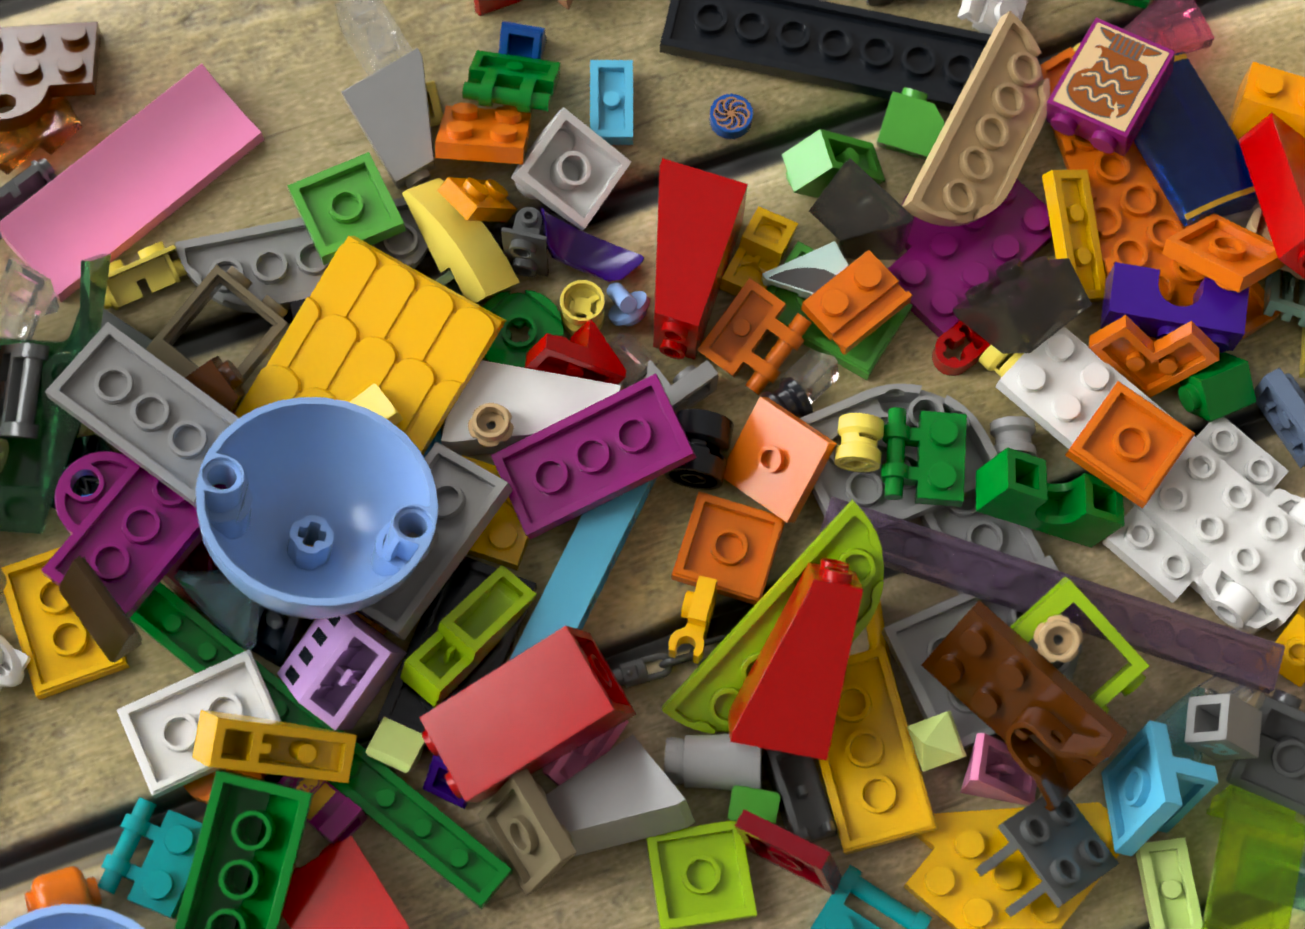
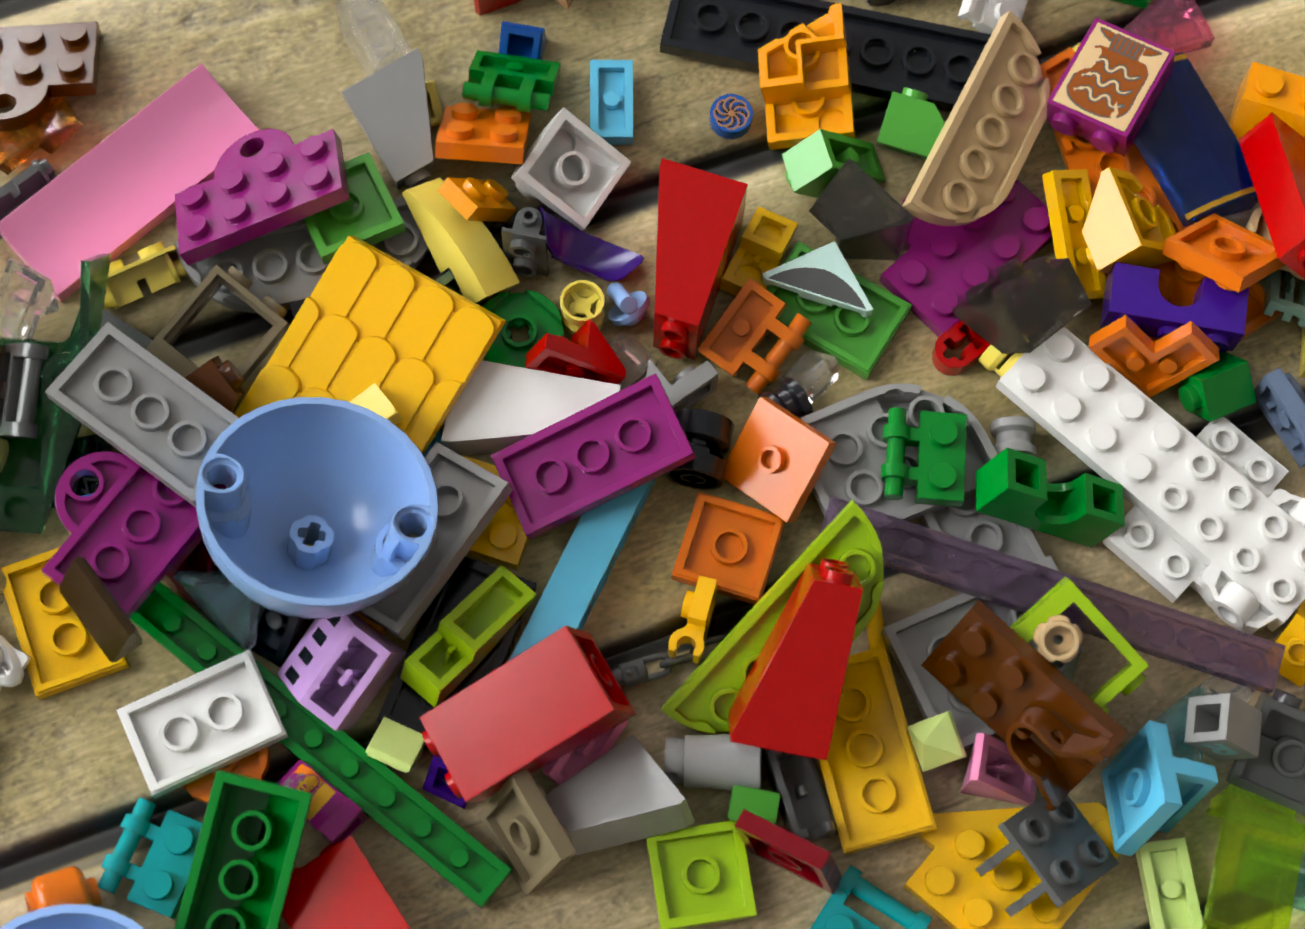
(260, 191): none -> magenta plate
(273, 747): yellow slope -> none
(491, 413): tan plate -> none
(807, 81): none -> light orange slope
(856, 302): orange plate -> none
(859, 442): light yellow wheel -> none
(1124, 224): none -> yellow slope
(1130, 444): orange plate -> none

